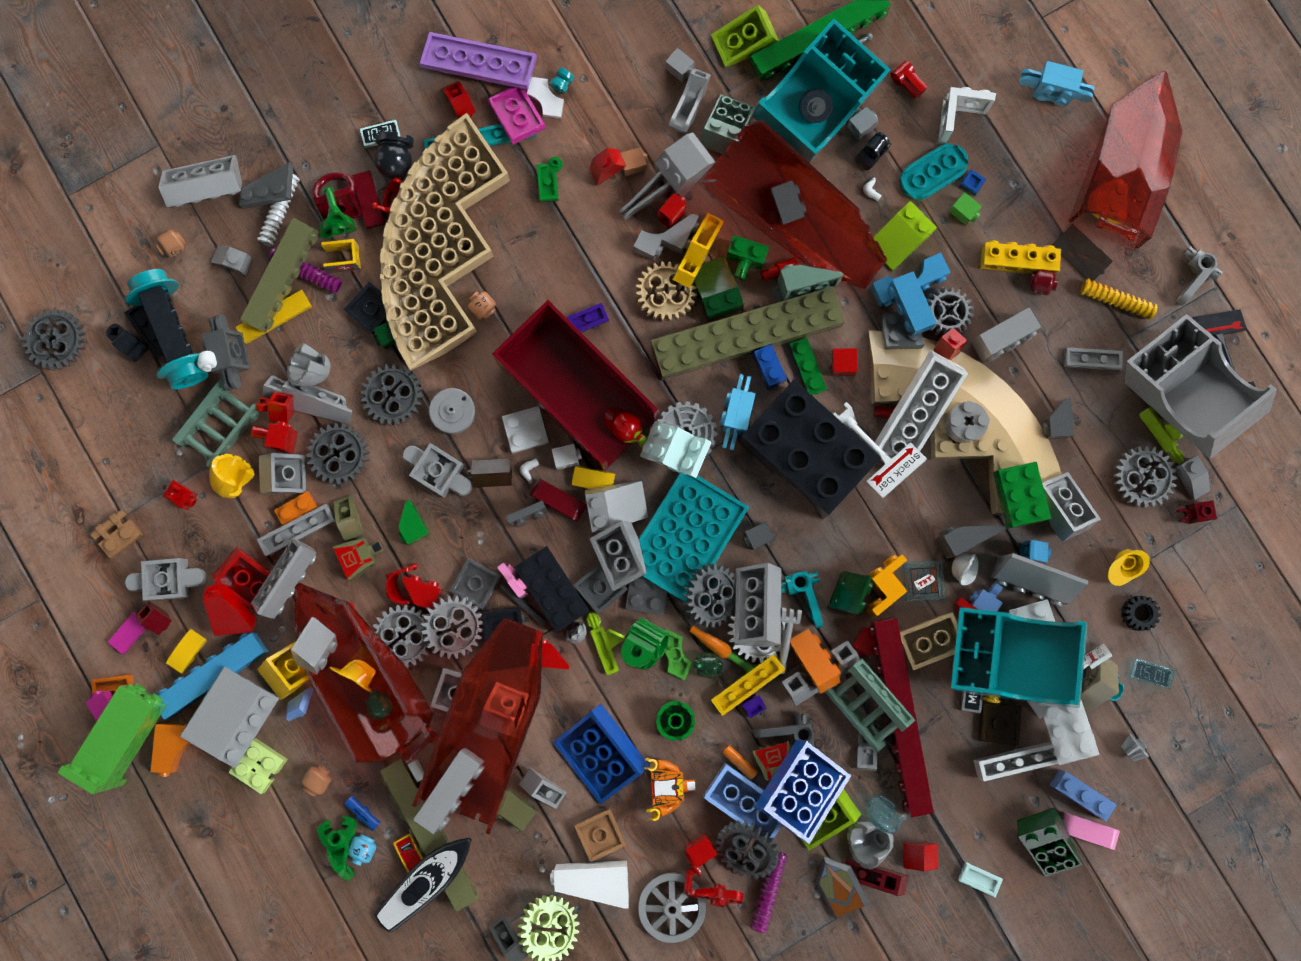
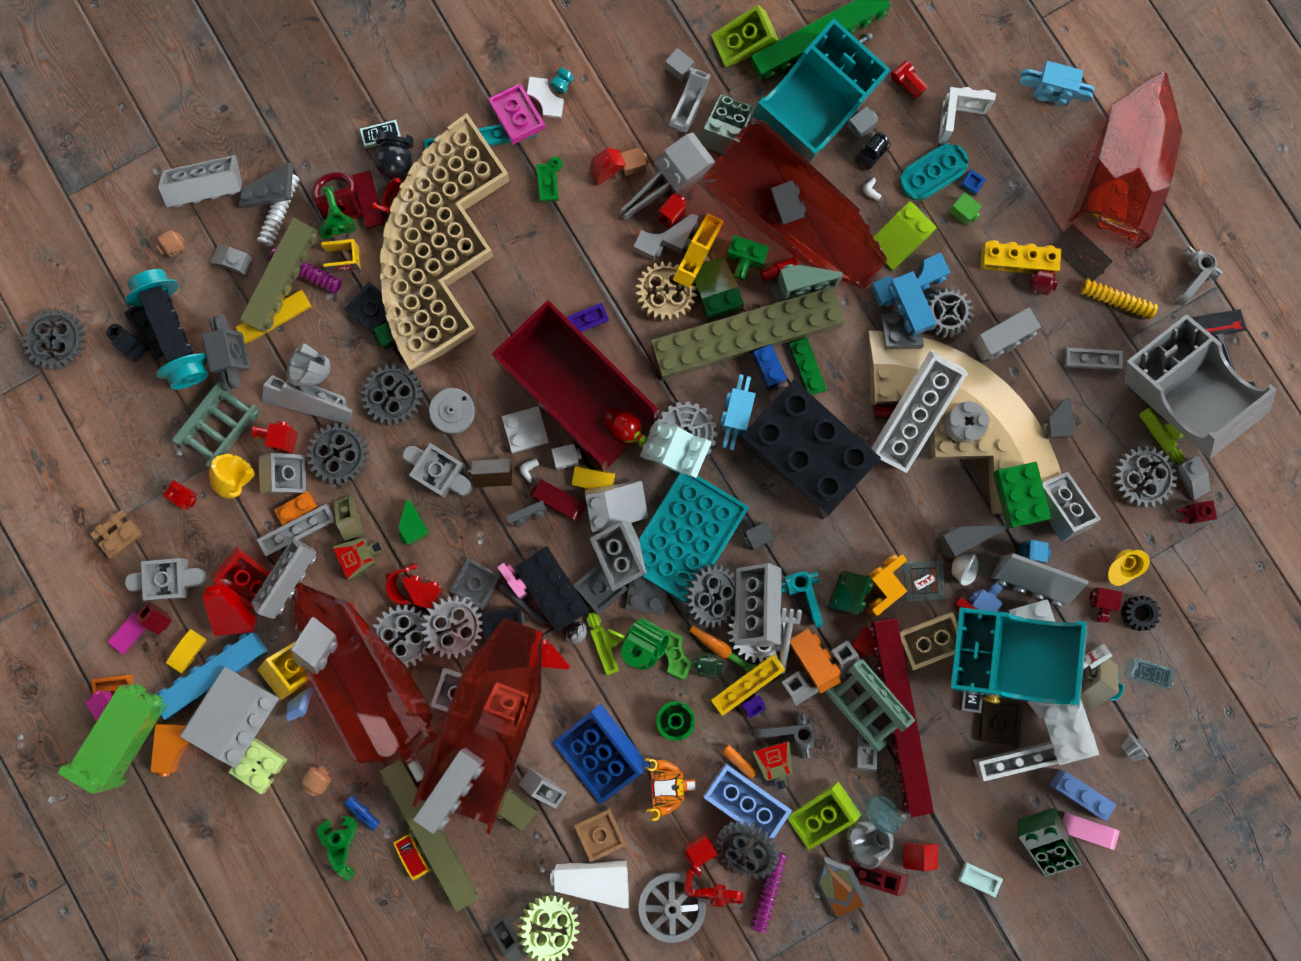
(206, 361): white piece -> none
(279, 407): red brick -> none
(358, 672): yellow piece -> none
(361, 849): medium azure head -> none
(378, 705): head -> none
(423, 884): piece -> none
(459, 99): red slope -> none
(478, 60): medium lavender plate -> none
(482, 305): nougat head -> none
(802, 790): blue slope -> none
(815, 105): black wheel -> none
(844, 362): red piece -> none
(895, 468): white piece -> none
(950, 344): red brick -> none
(1106, 601): none -> dark red brick

